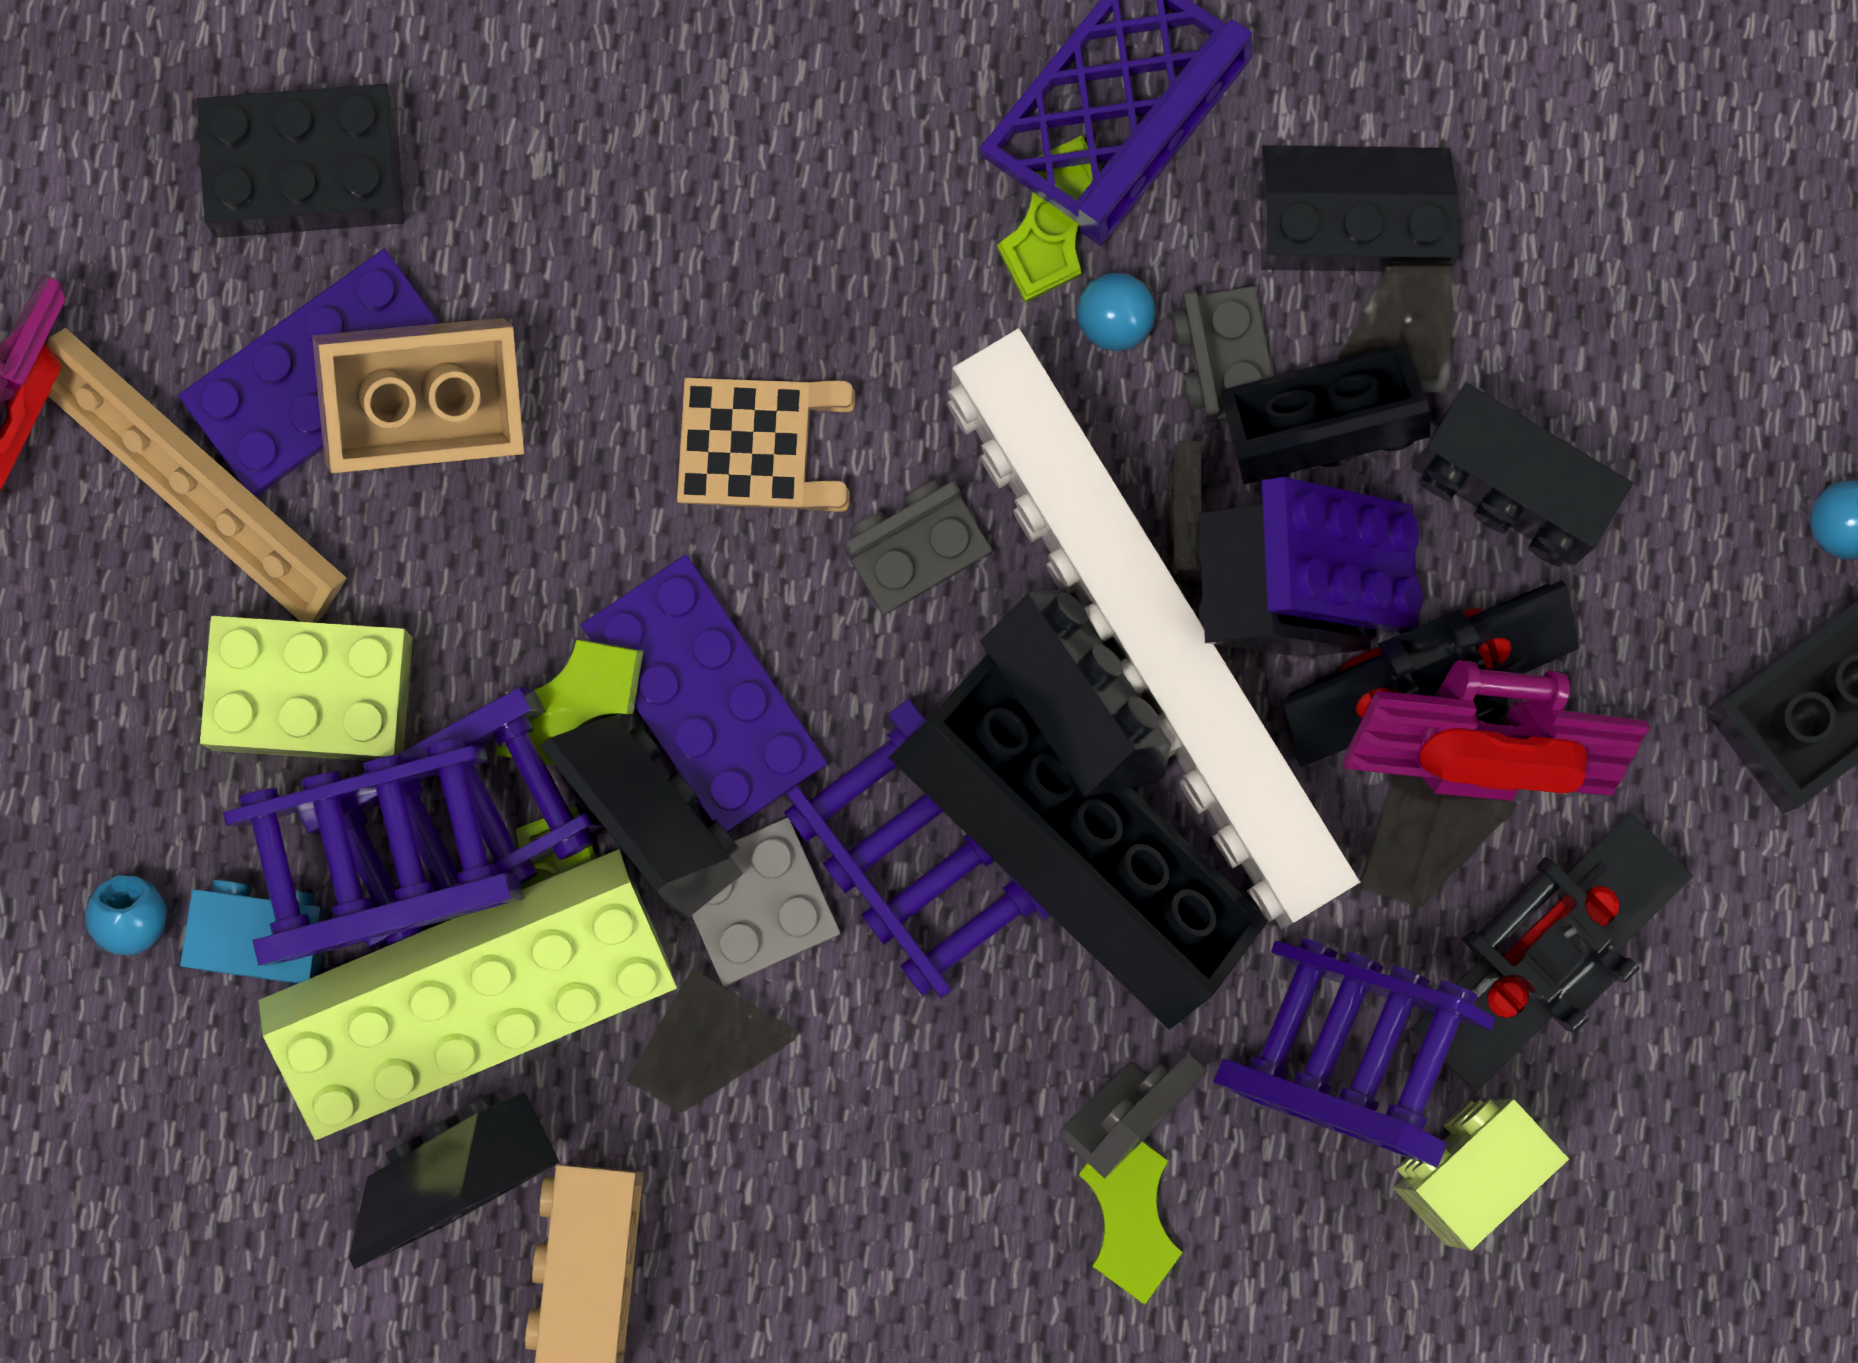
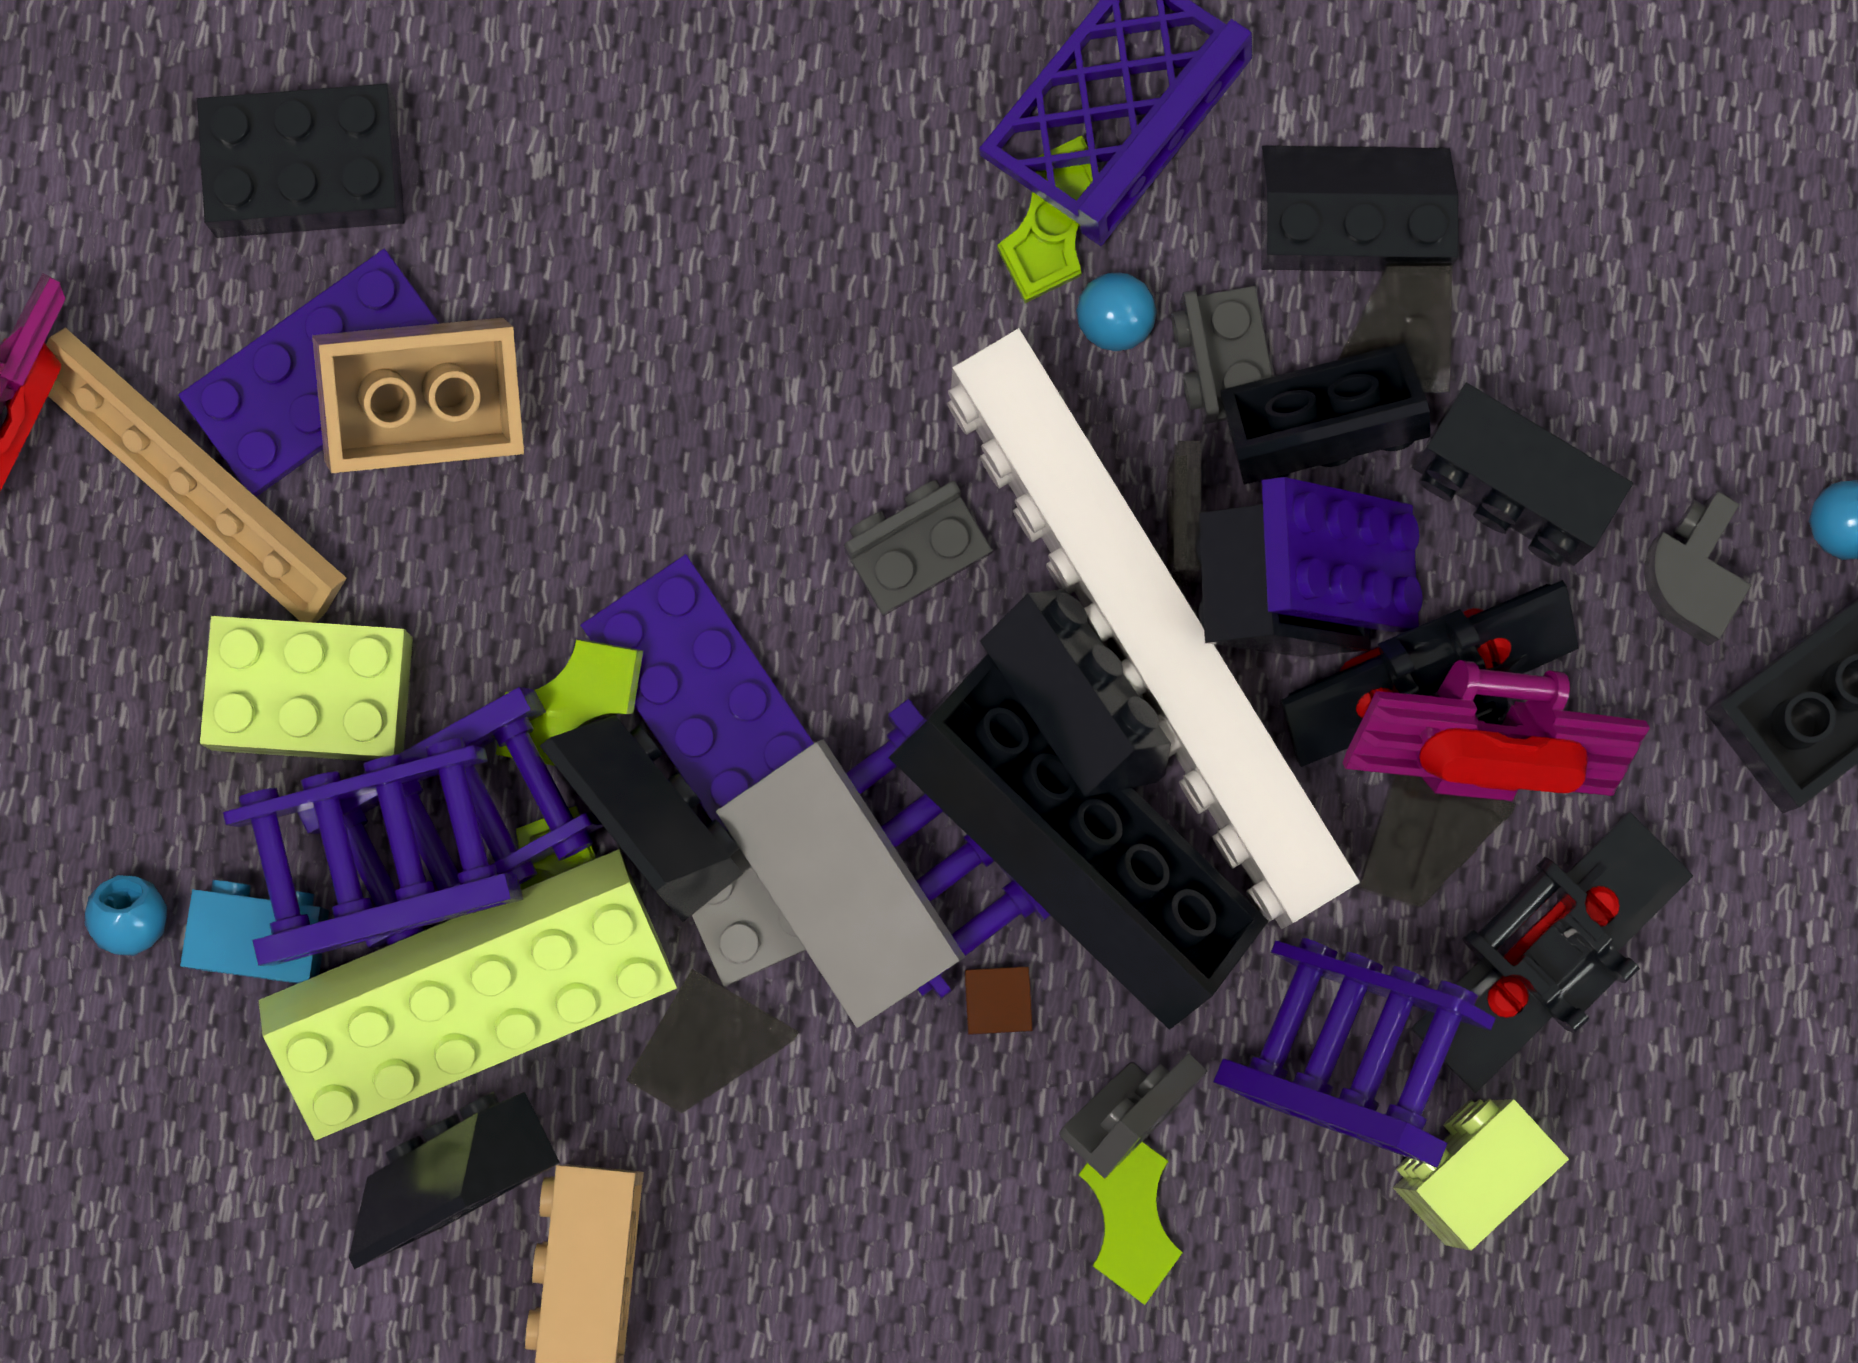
(750, 443): tan flag -> none
(840, 883): none -> light grey tile
(998, 1000): none -> reddish brown tile
(1688, 585): none -> dark grey brick

